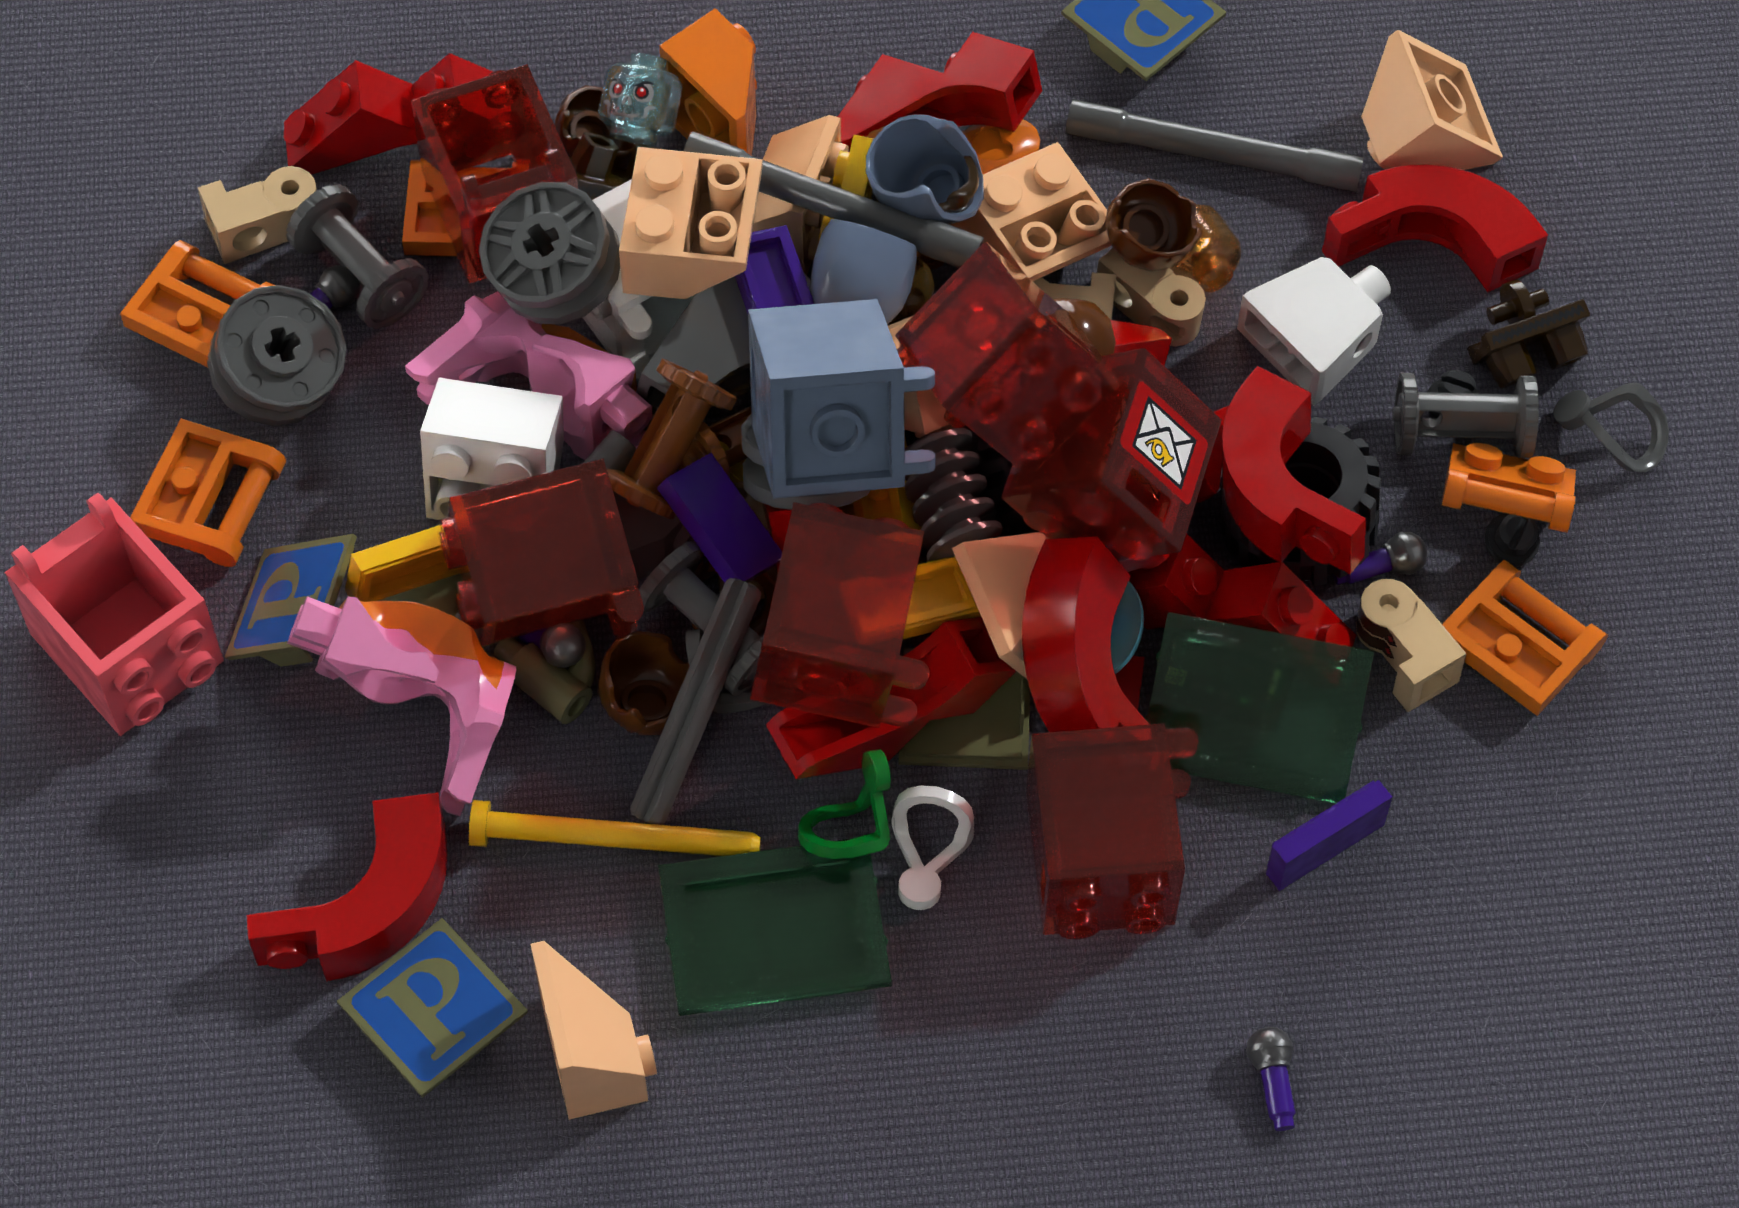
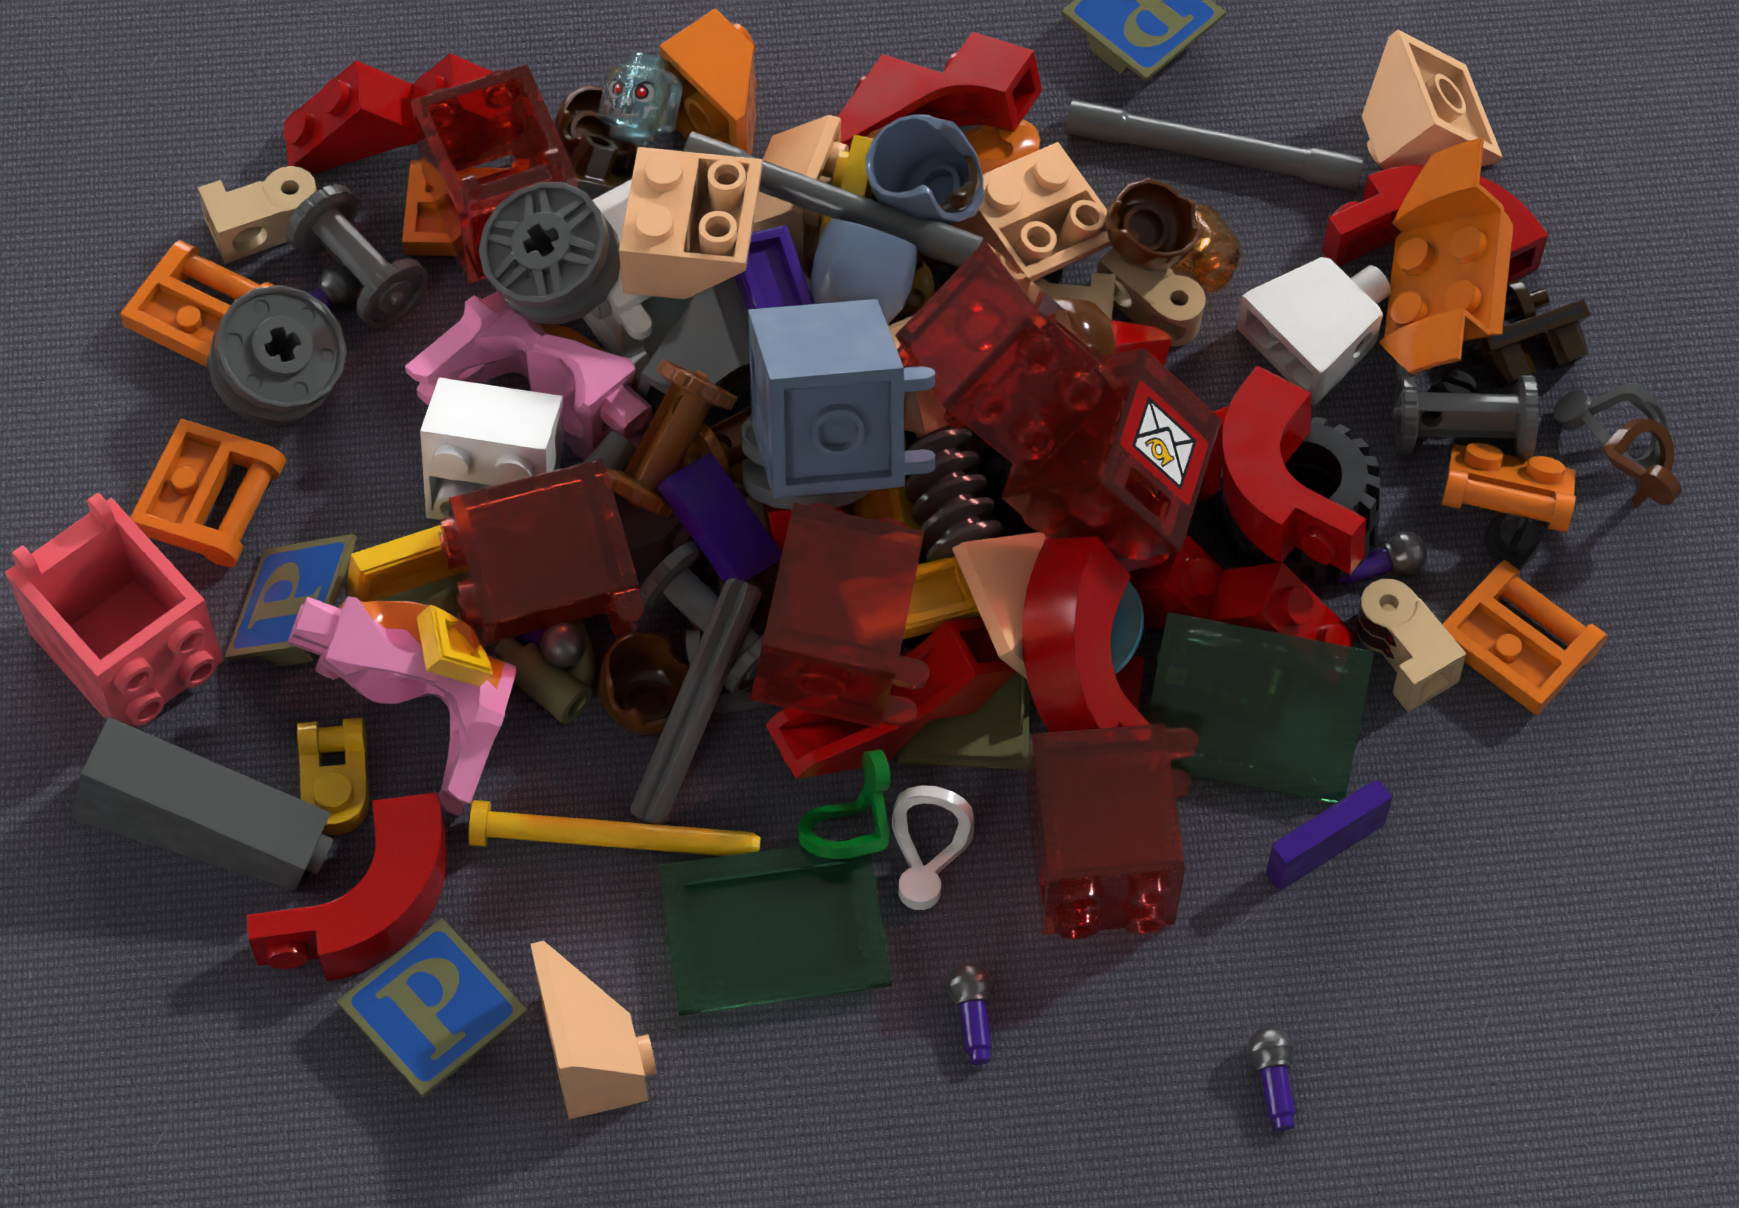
(197, 808): none -> dark grey slope
(336, 787): none -> yellow plate
(448, 651): none -> yellow tile
(970, 988): none -> piece
(1447, 262): none -> orange piece
(1657, 480): none -> reddish brown piece

